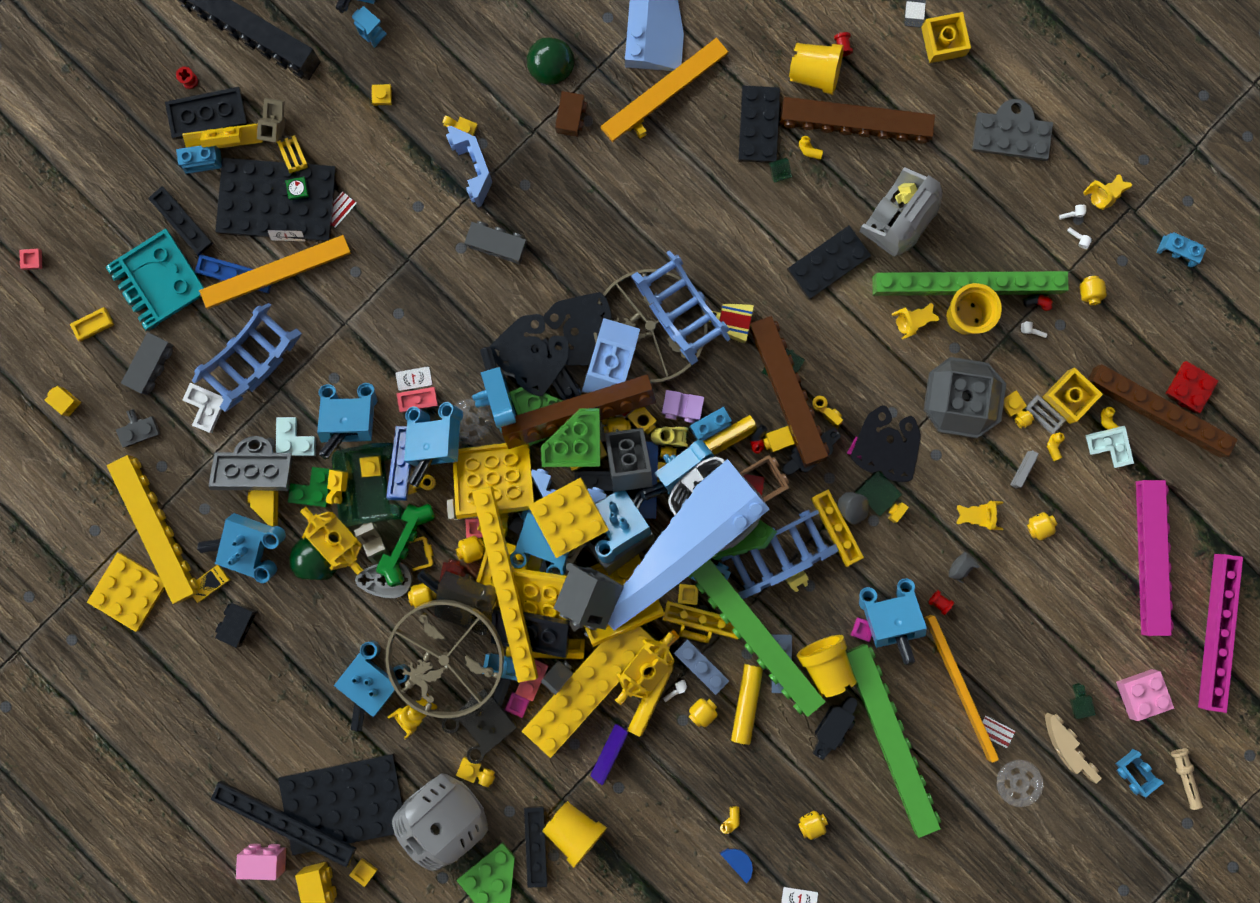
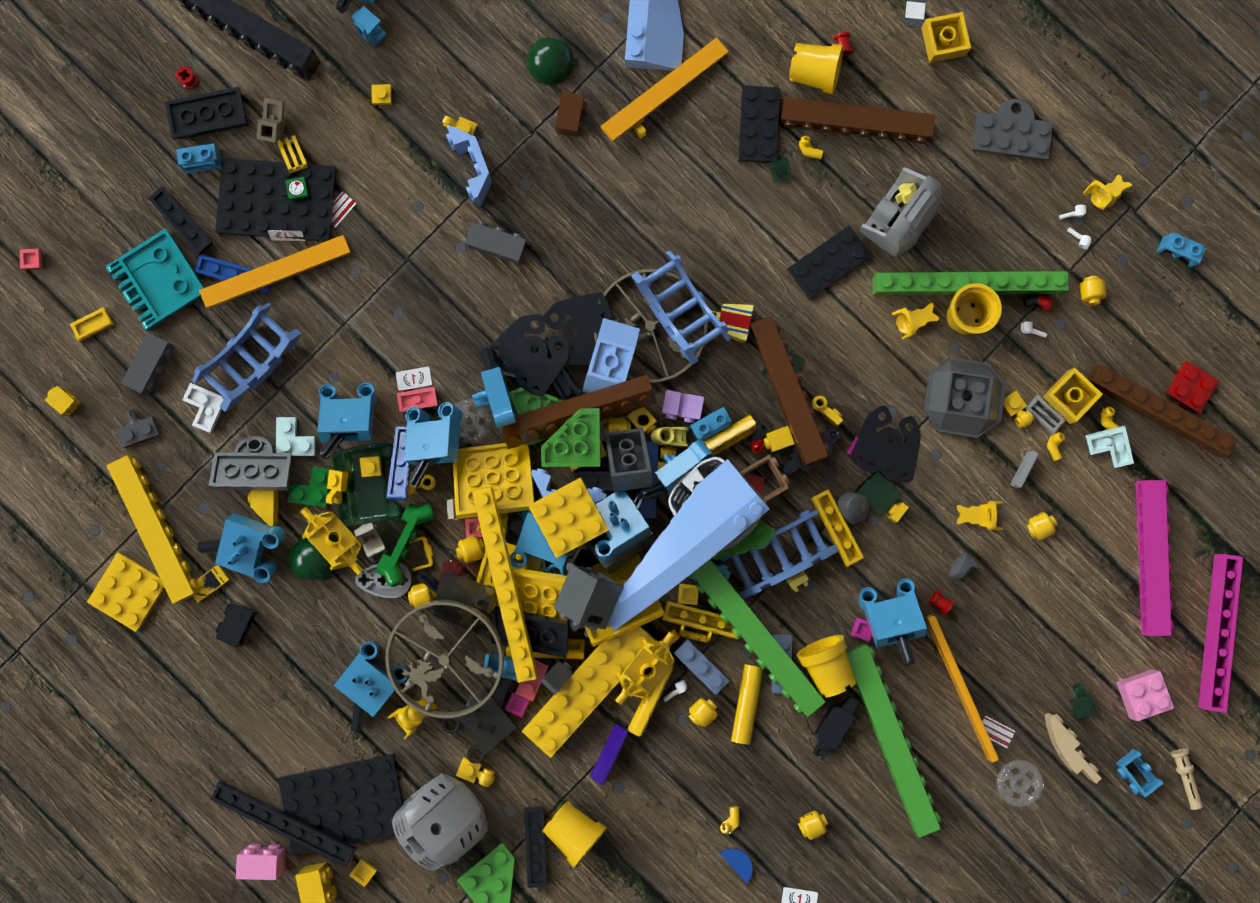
(223, 137): yellow bracket -> none

